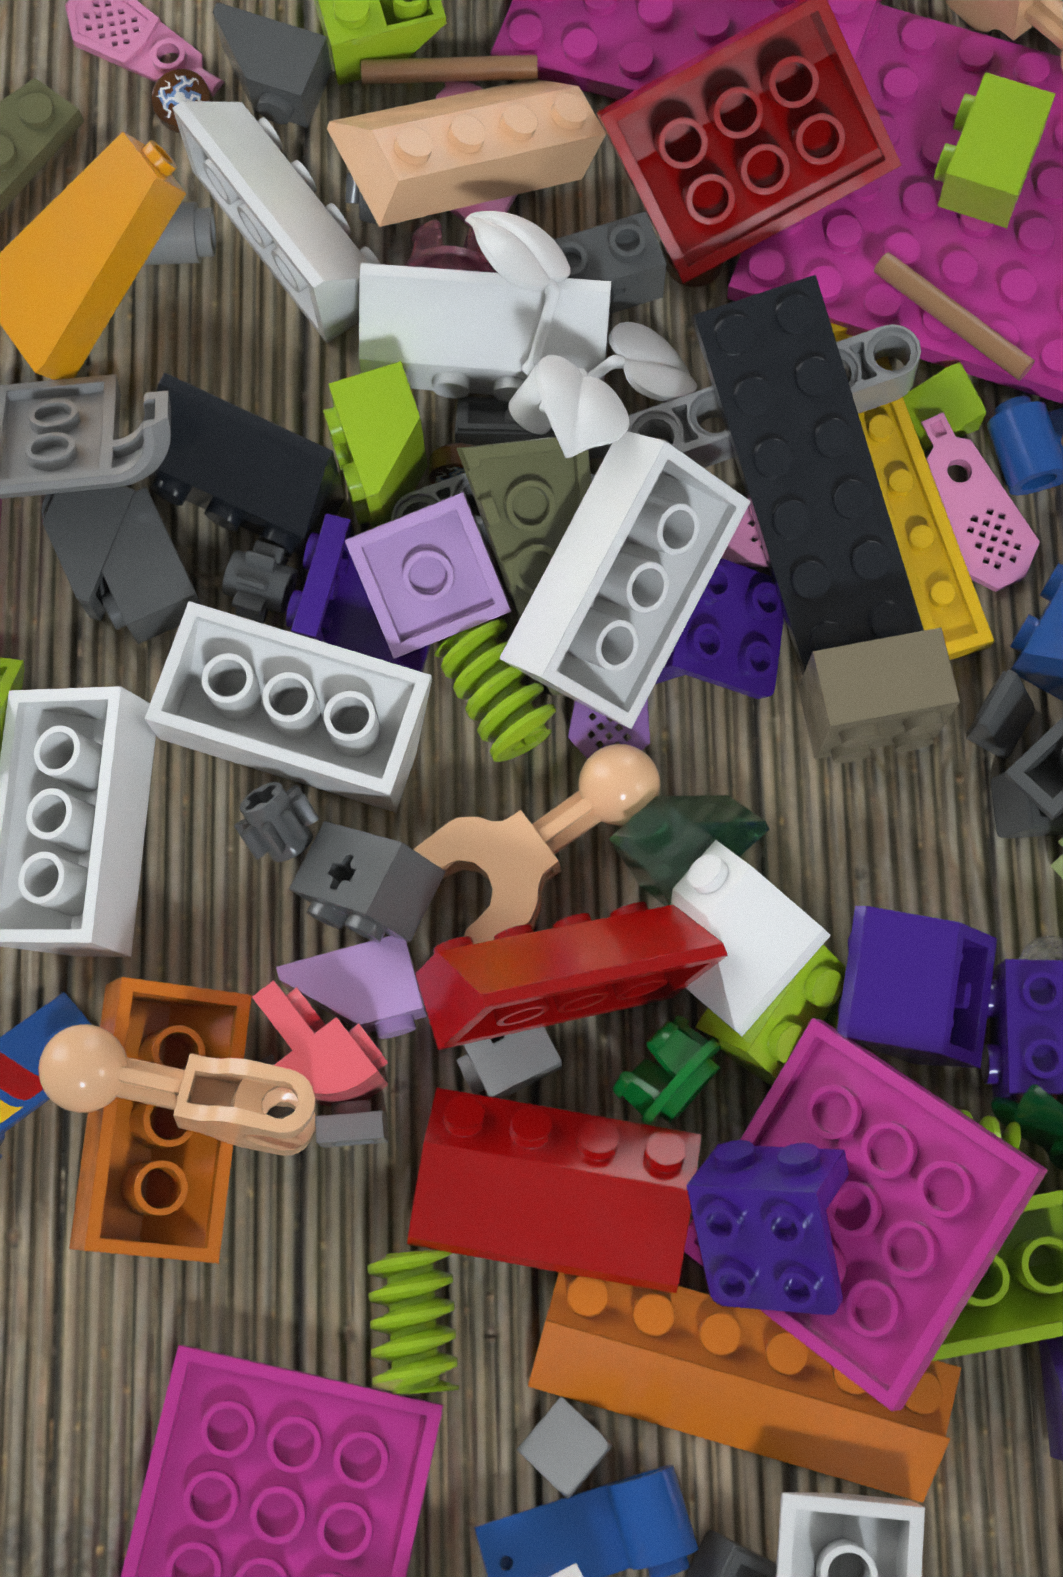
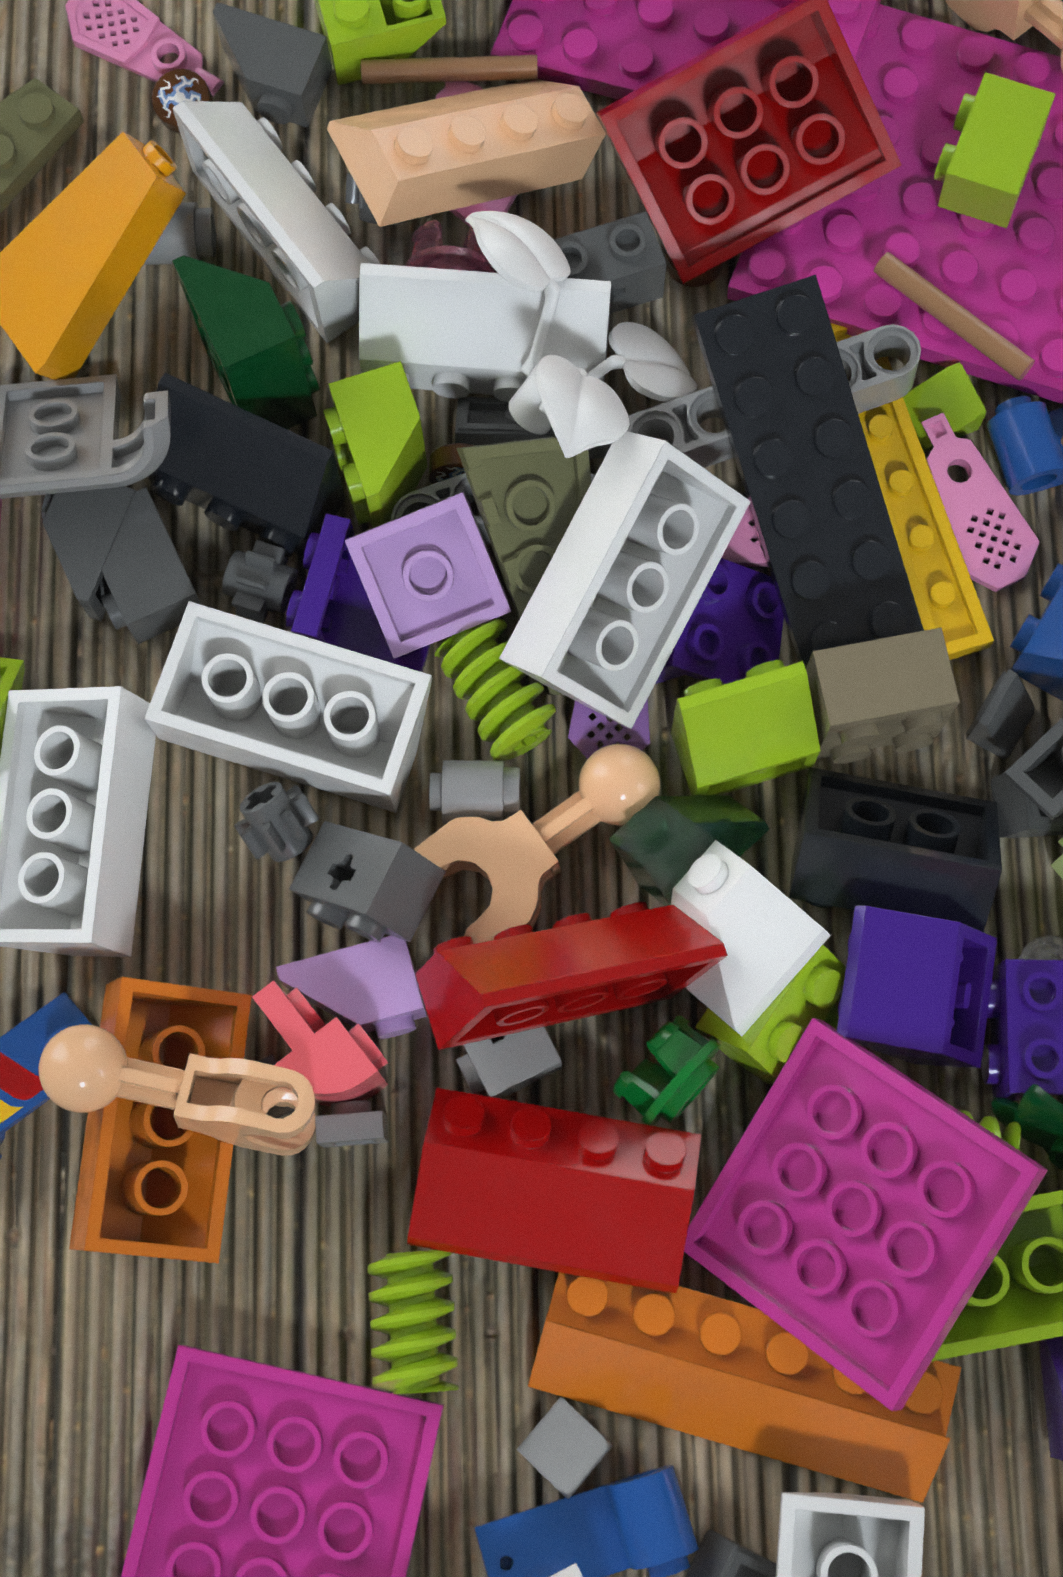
(251, 341): none -> dark green slope
(475, 790): none -> light grey brick
(745, 729): none -> lime slope
(768, 1225): dark purple bracket -> none
(895, 849): none -> black slope

